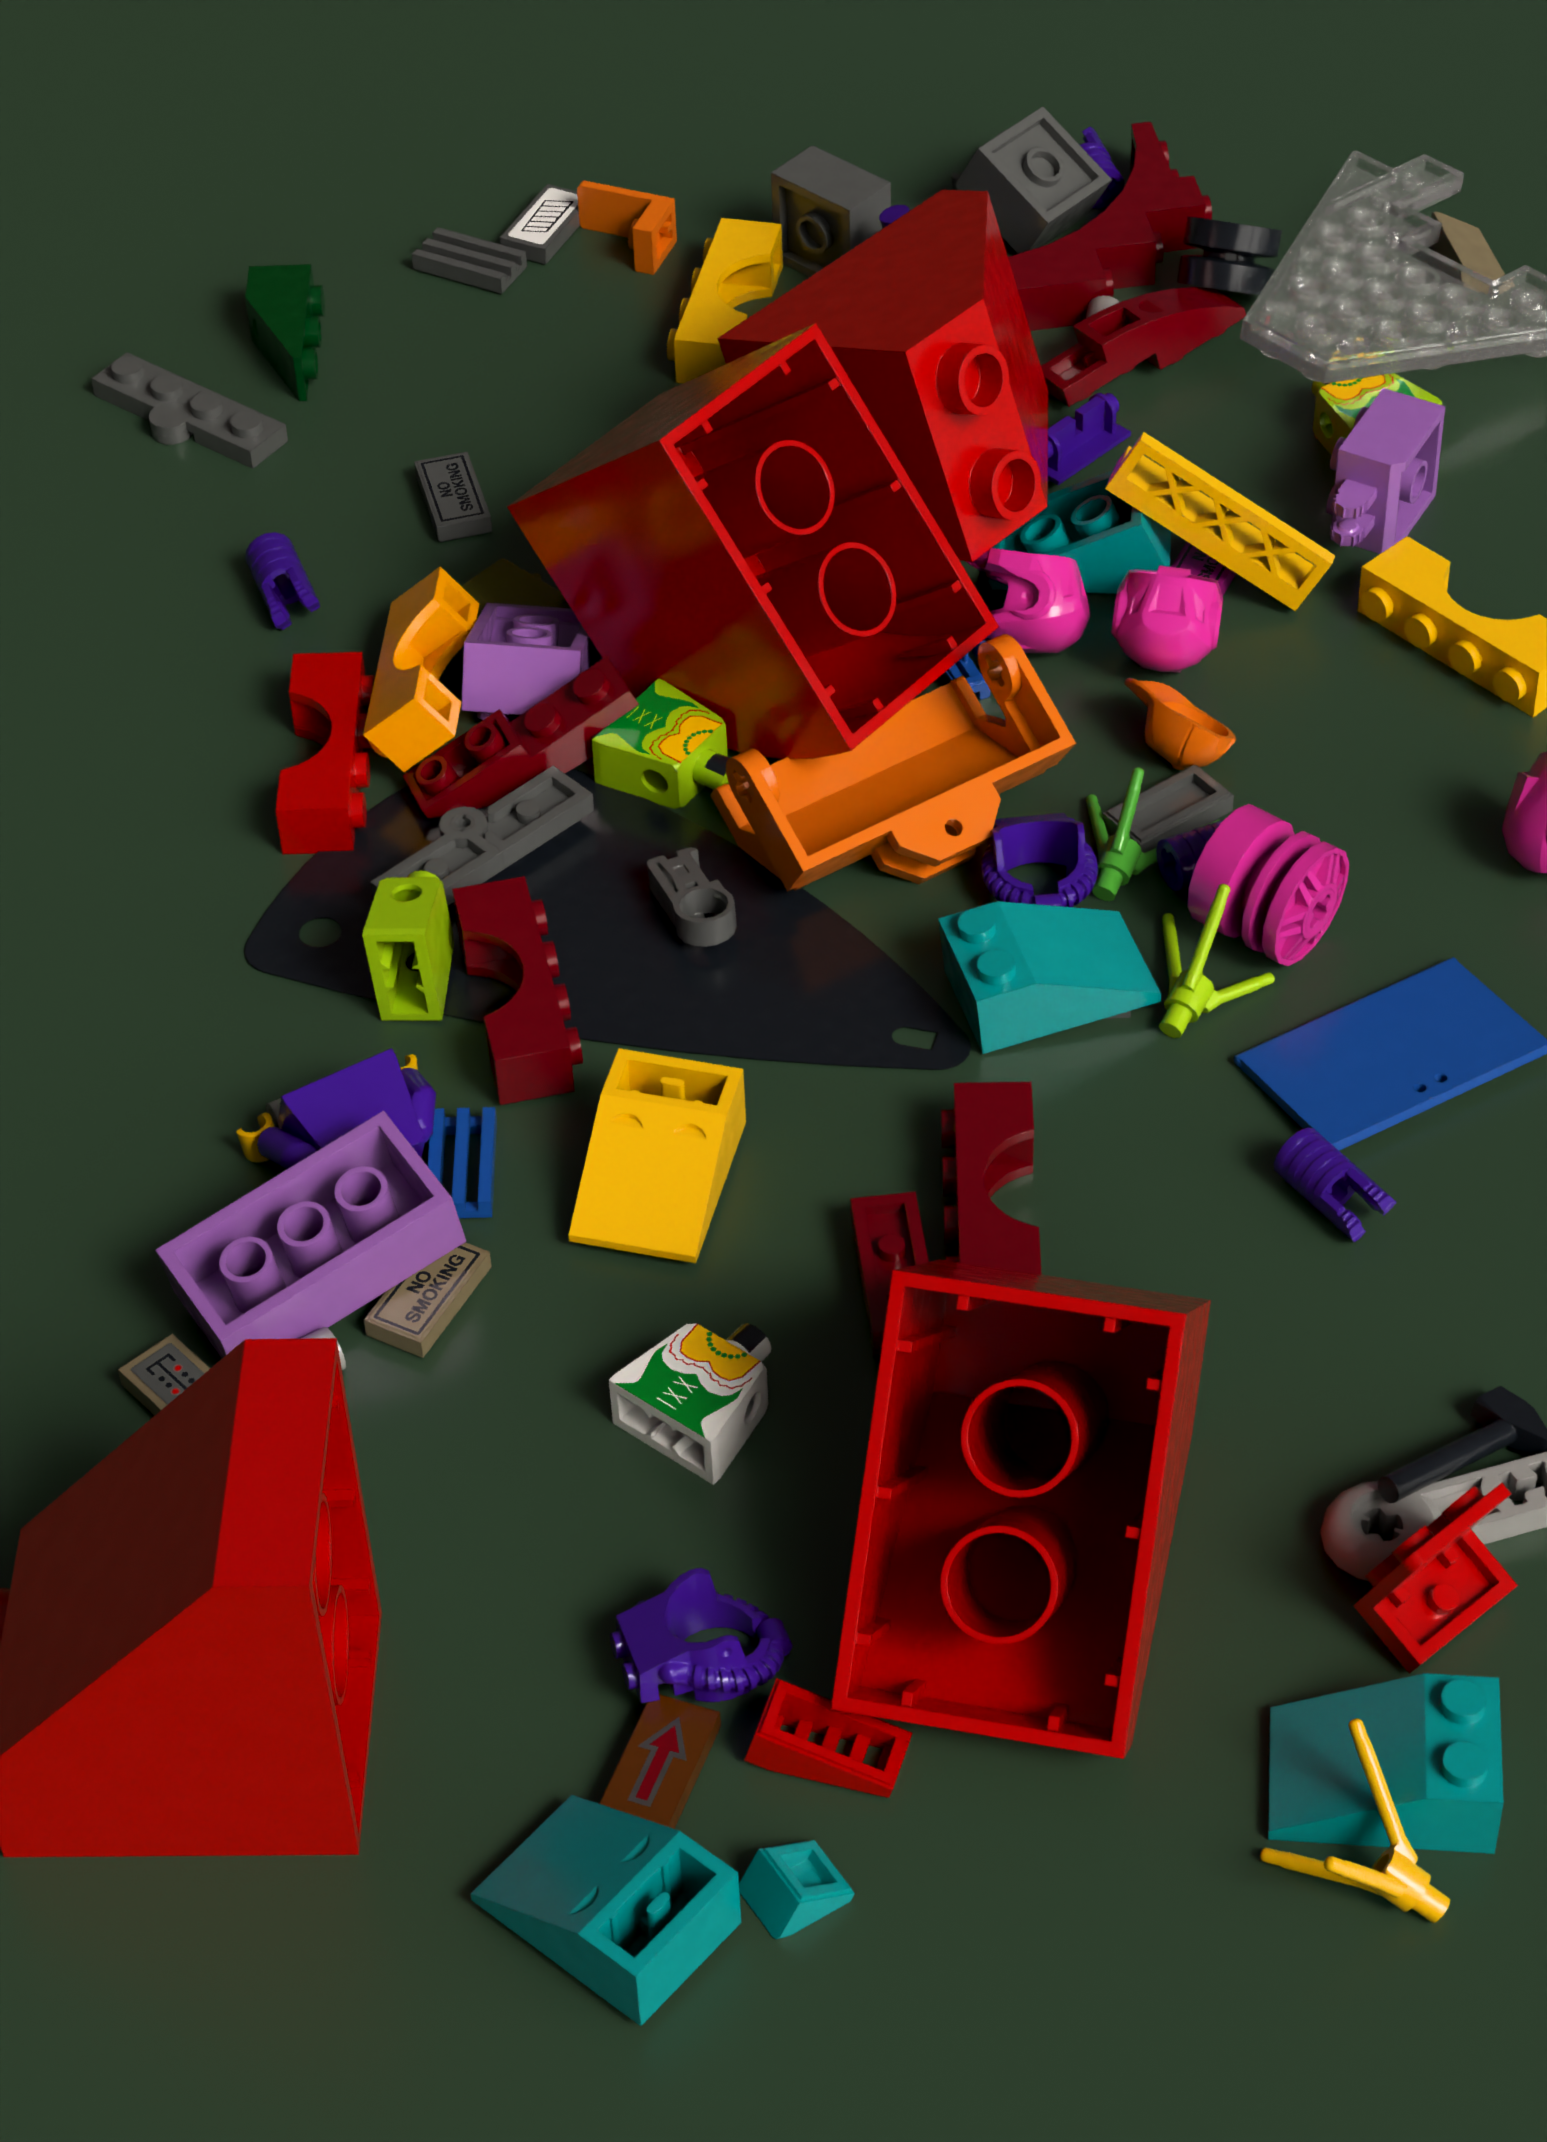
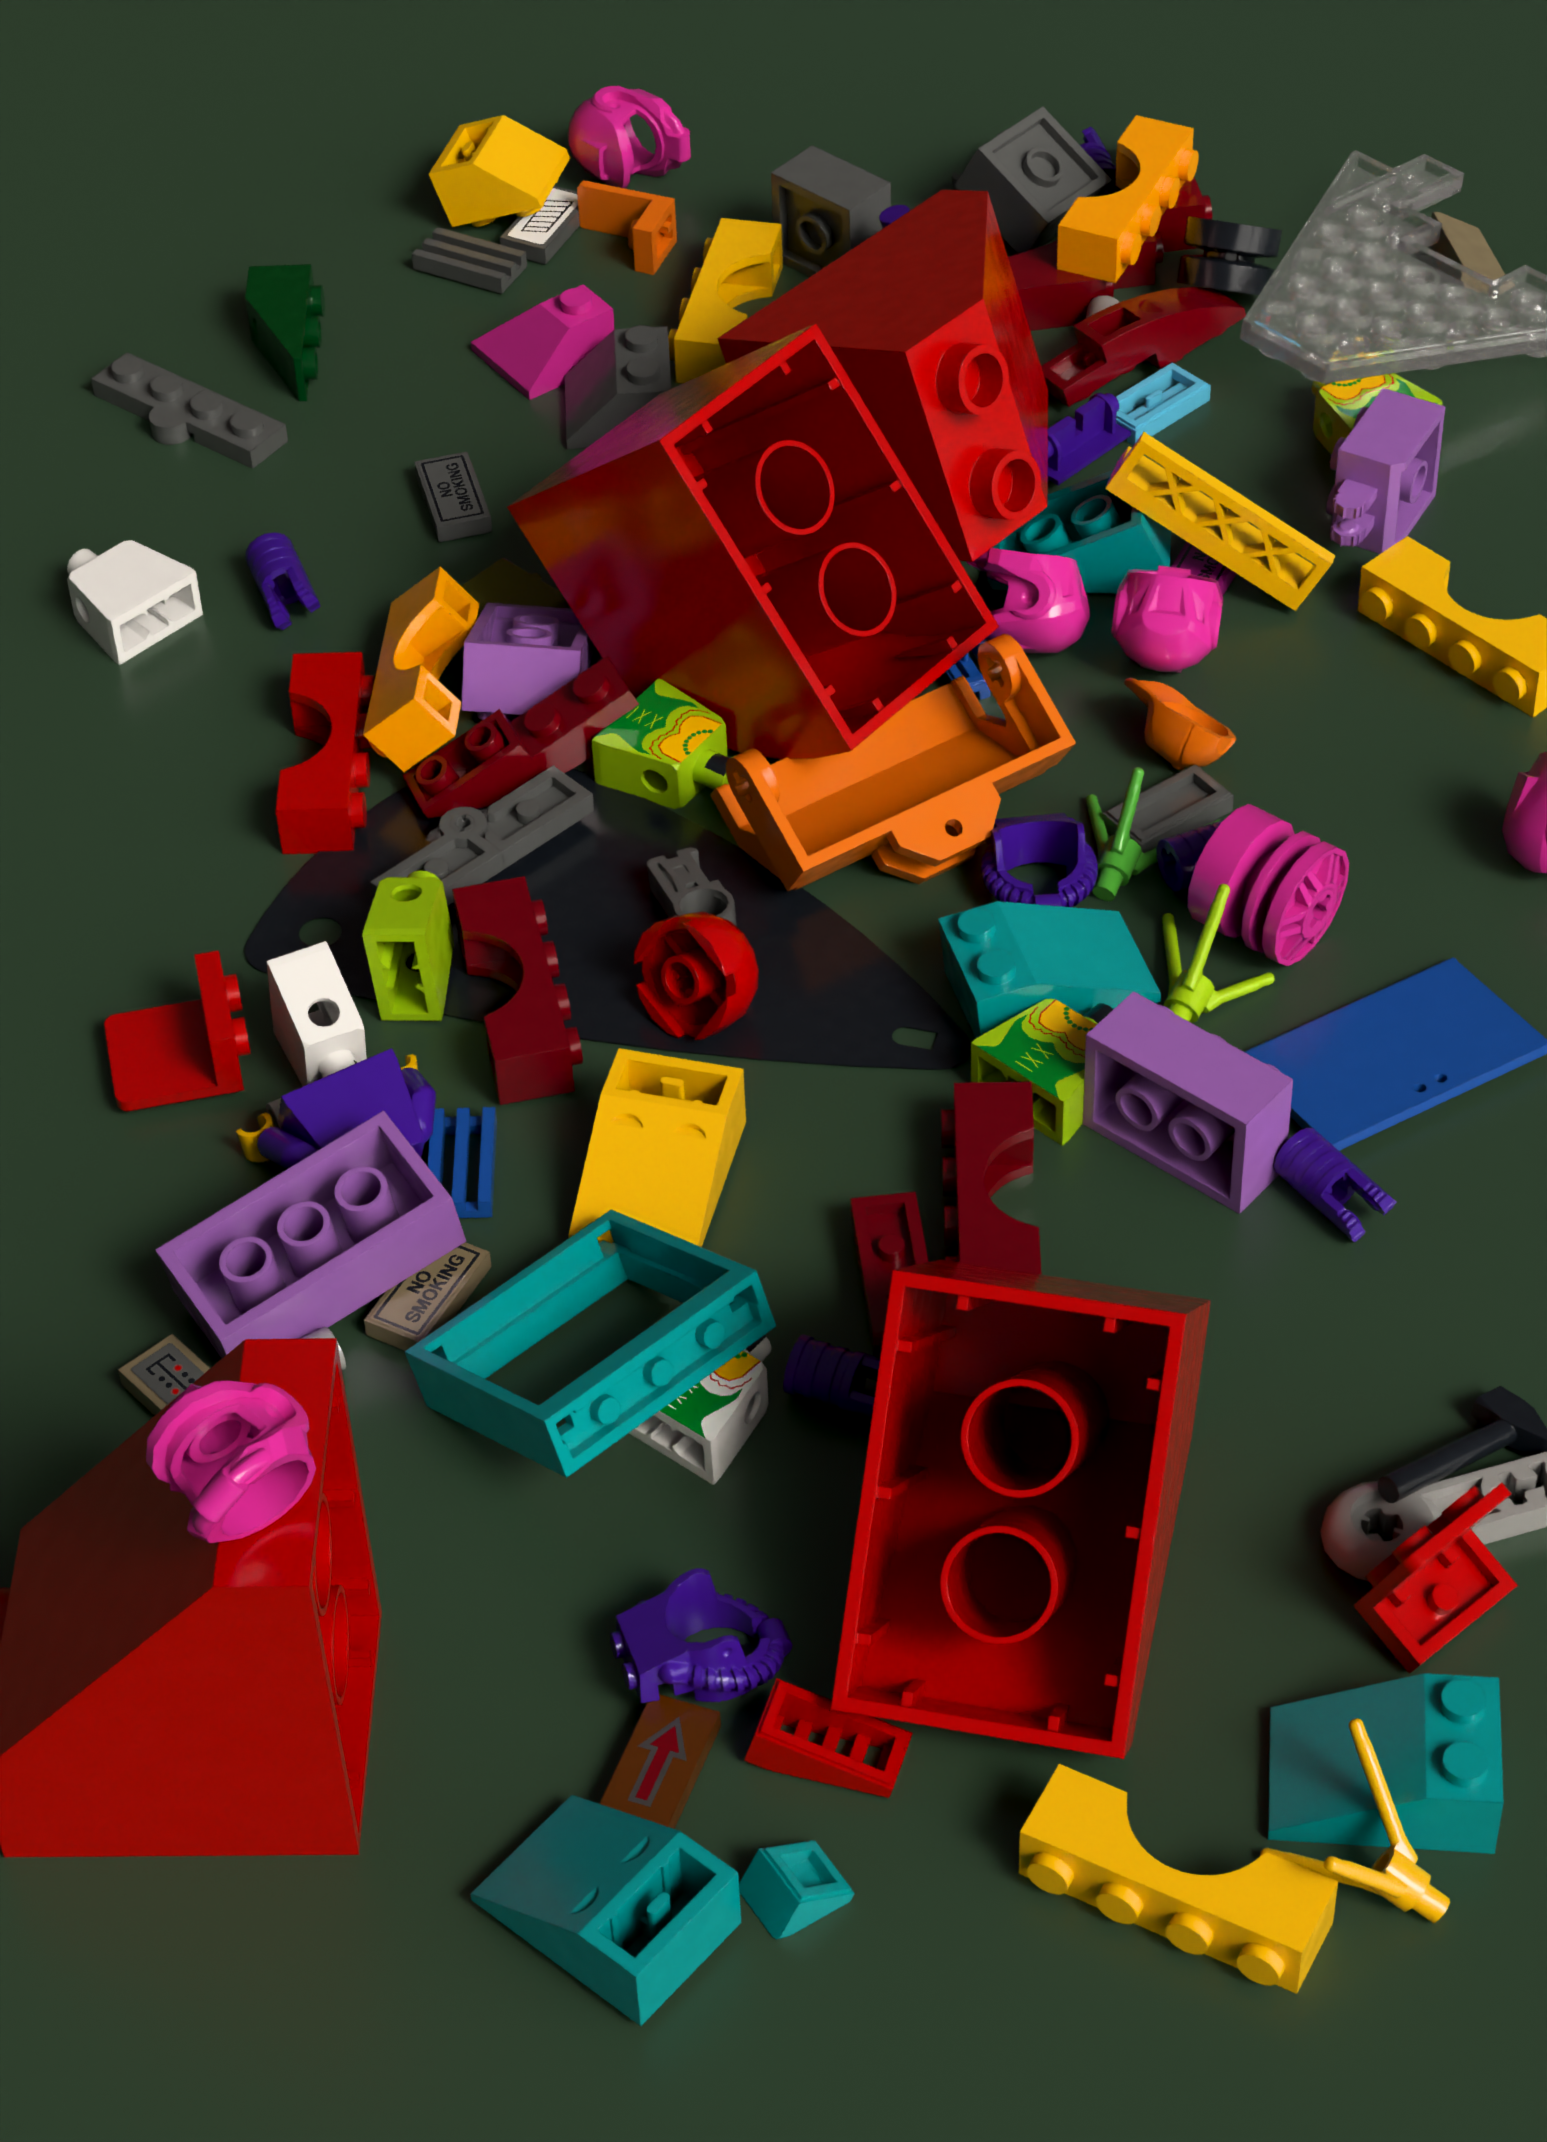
(131, 597): none -> white torso
(180, 1047): none -> red bracket
(234, 1455): none -> dark pink helmet
(324, 1039): none -> white torso
(496, 171): none -> yellow slope
(546, 340): none -> dark pink slope
(607, 145): none -> dark pink helmet
(615, 382): none -> dark grey slope
(696, 974): none -> red cylinder
(718, 1319): none -> teal window
(831, 1375): none -> dark purple hinge
(1046, 1048): none -> torso
(1107, 231): none -> light orange arch
(1160, 408): none -> medium azure tile
(1186, 1101): none -> medium lavender brick
(1256, 1918): none -> yellow arch

